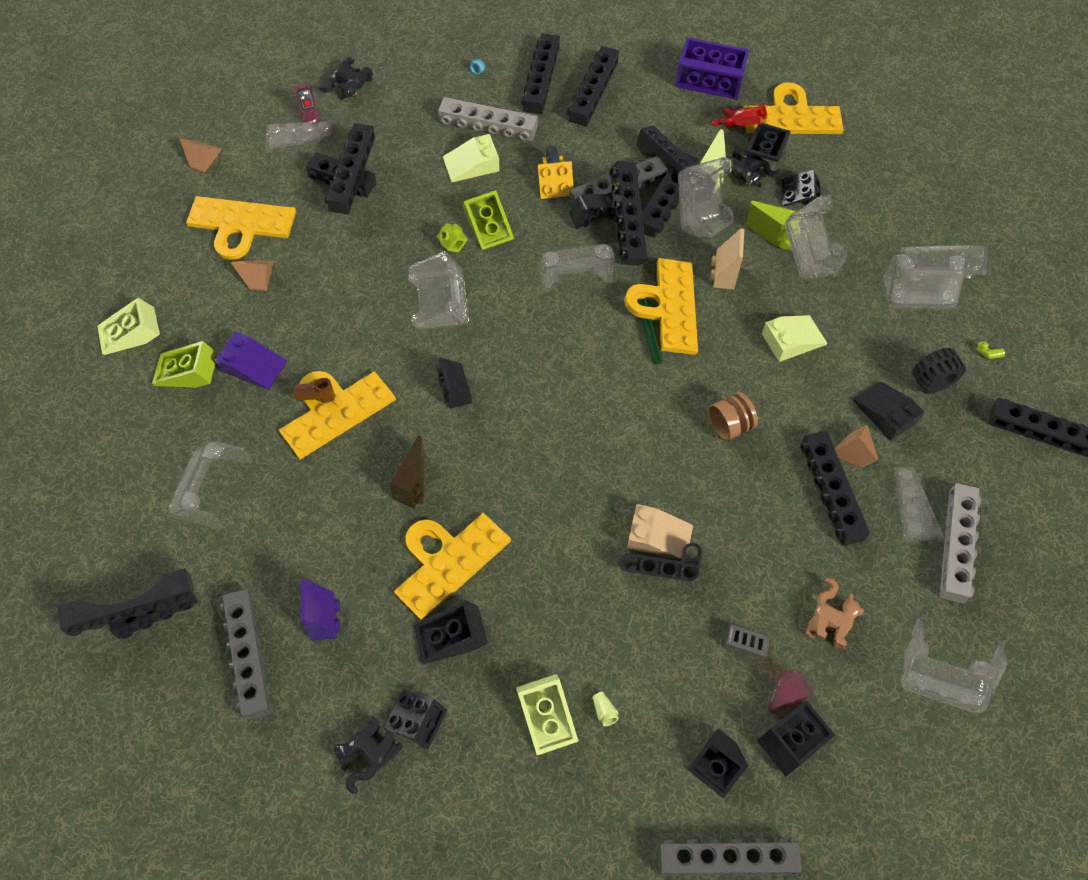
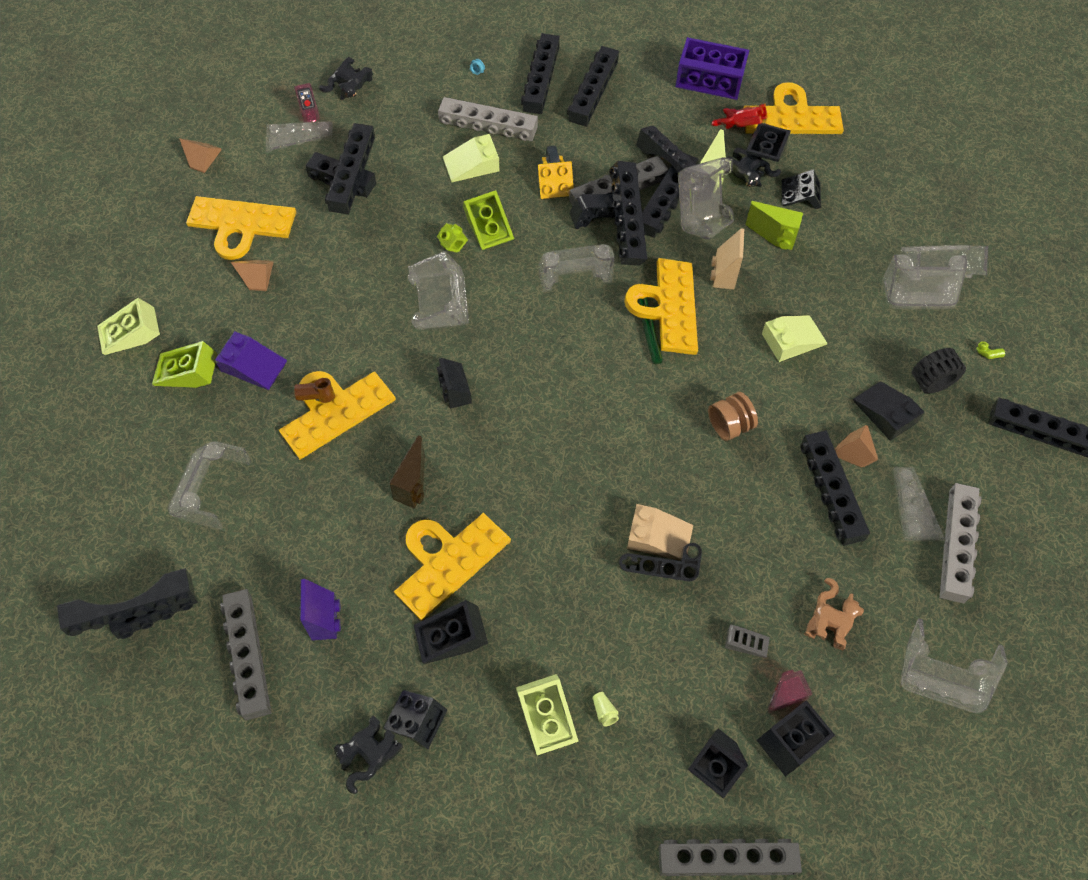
(810, 241): clear windscreen -> none

